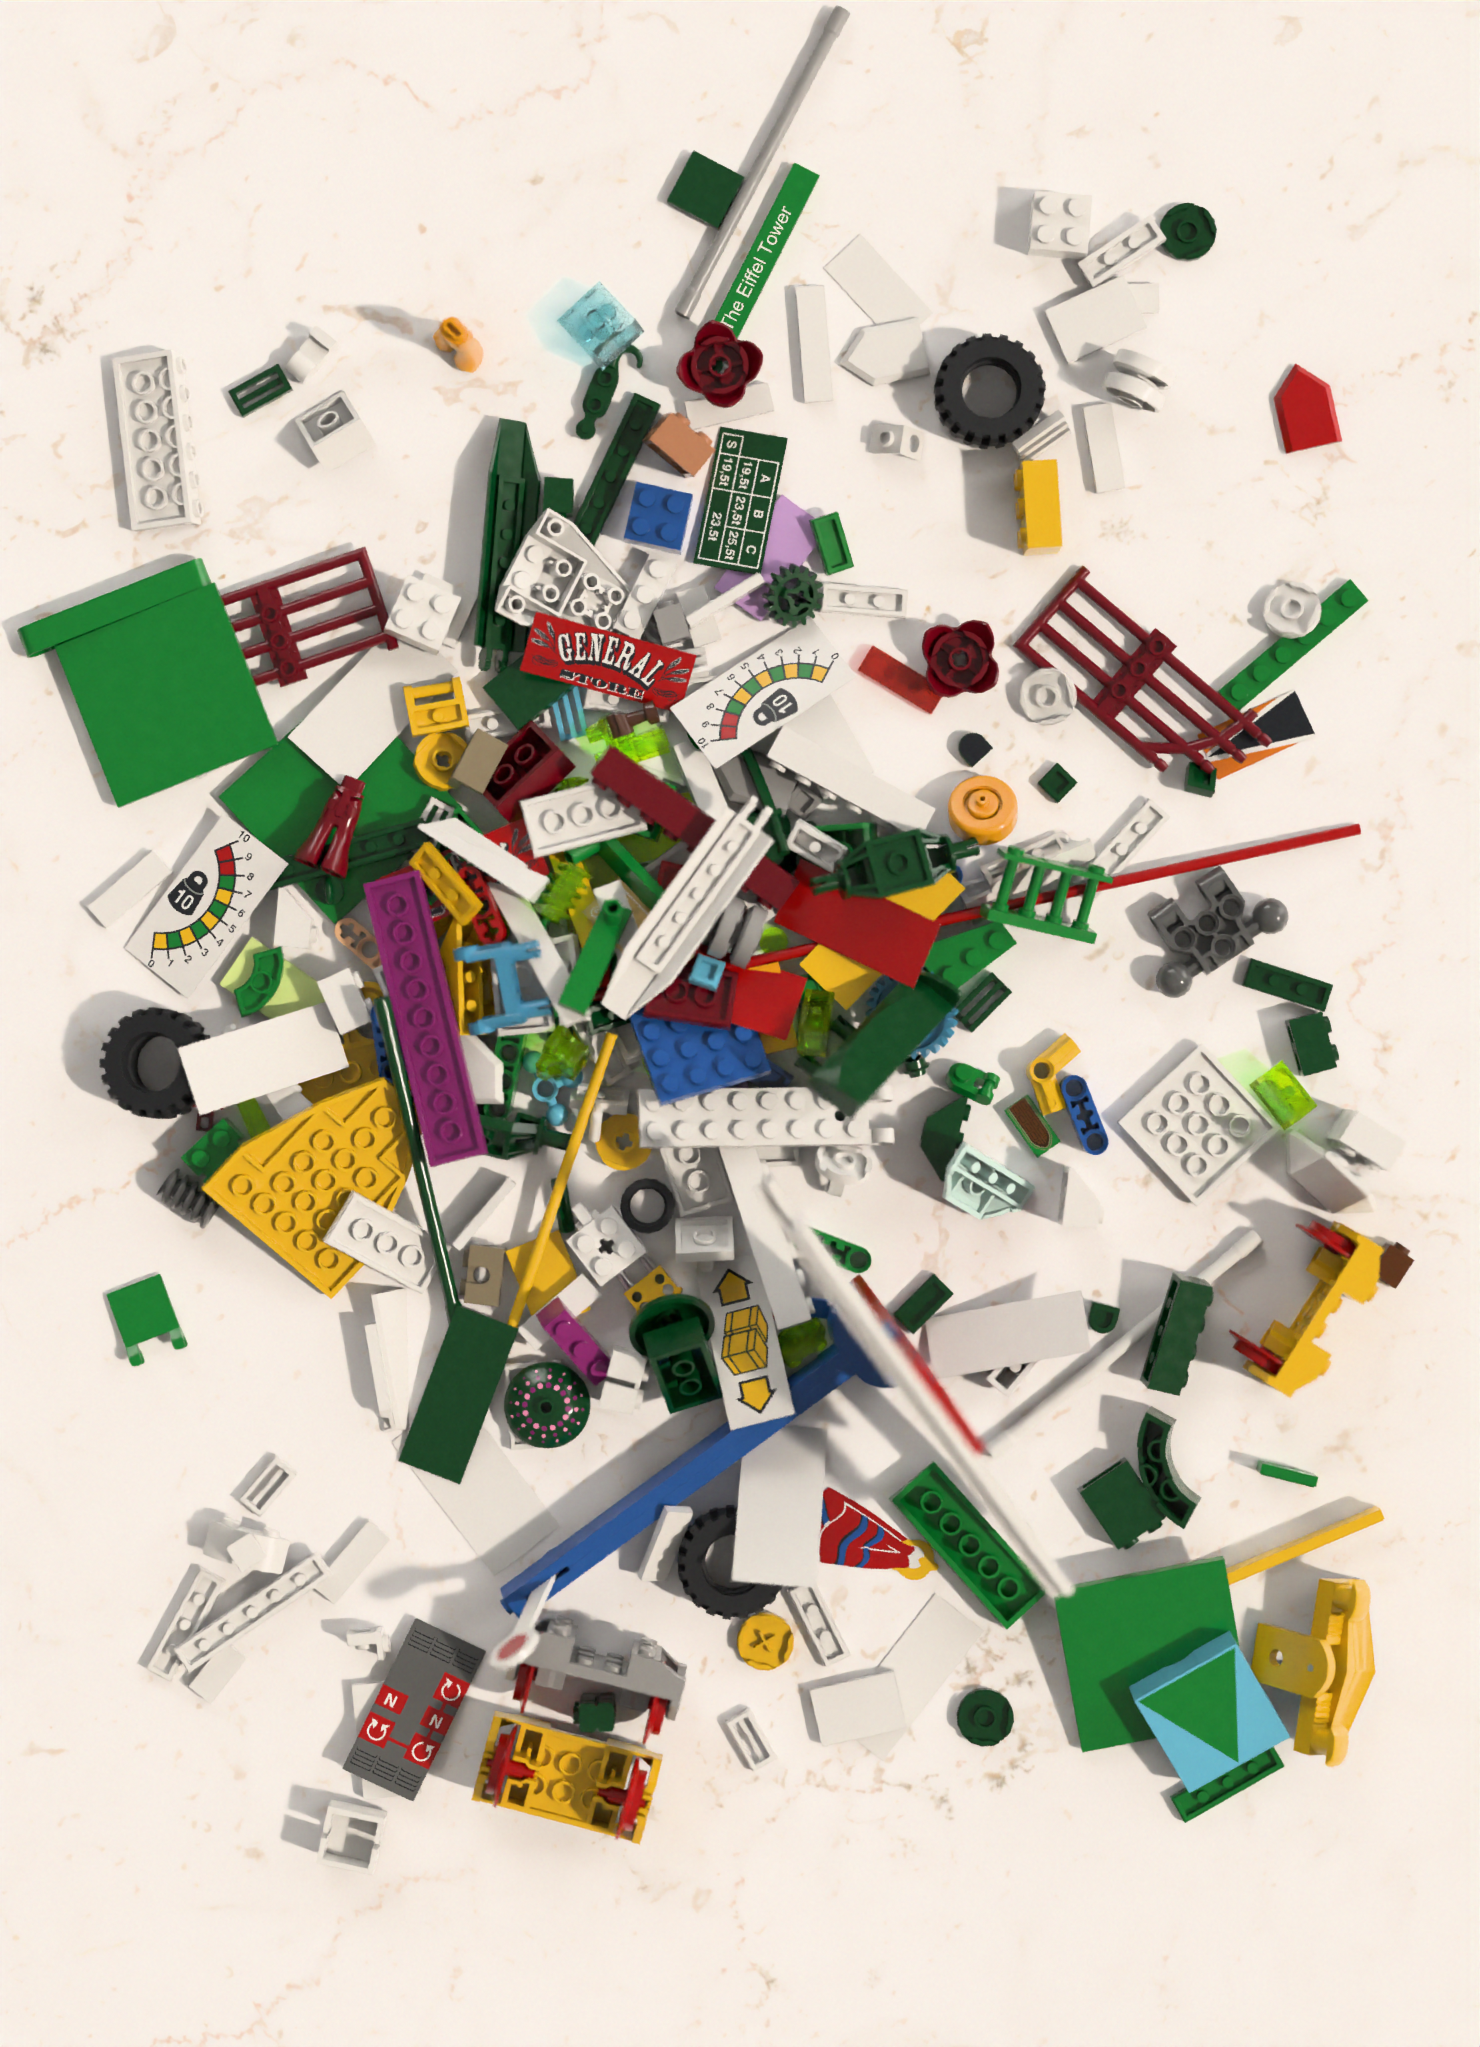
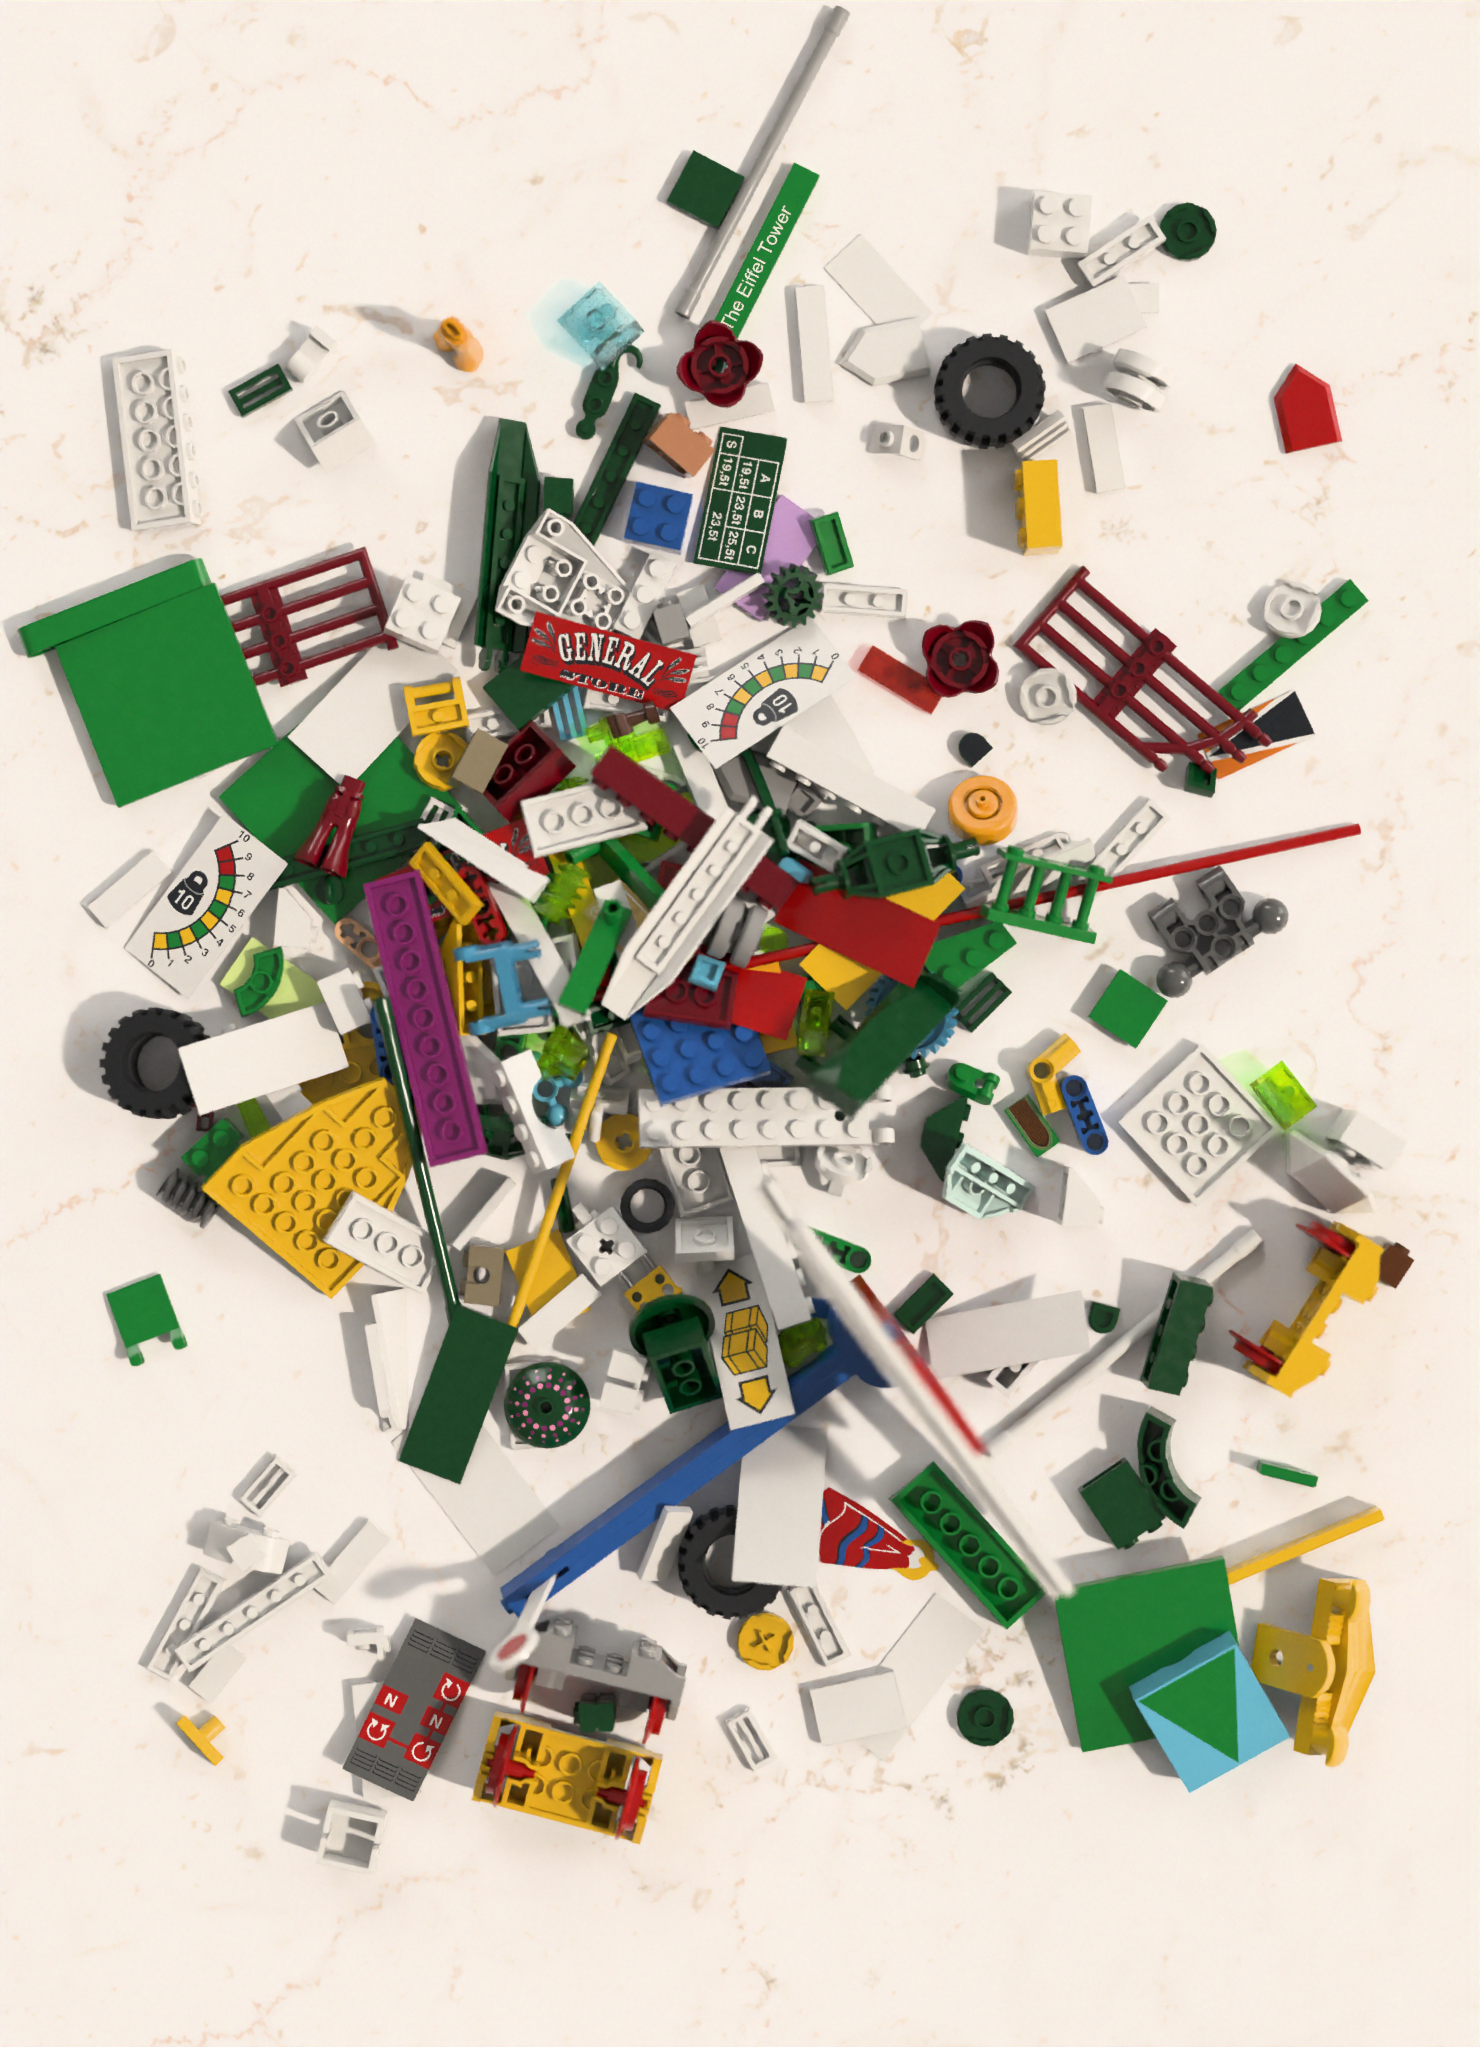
(203, 1736): none -> yellow tile
(516, 1081): none -> white arch
(575, 1340): magenta brick -> none
(796, 869): none -> medium azure tile
(1057, 782): dark green tile -> none
(1127, 1008): none -> green tile
(1227, 1785): green tile -> none
(1287, 985): dark green tile -> none
(1312, 1043): dark green brick -> none

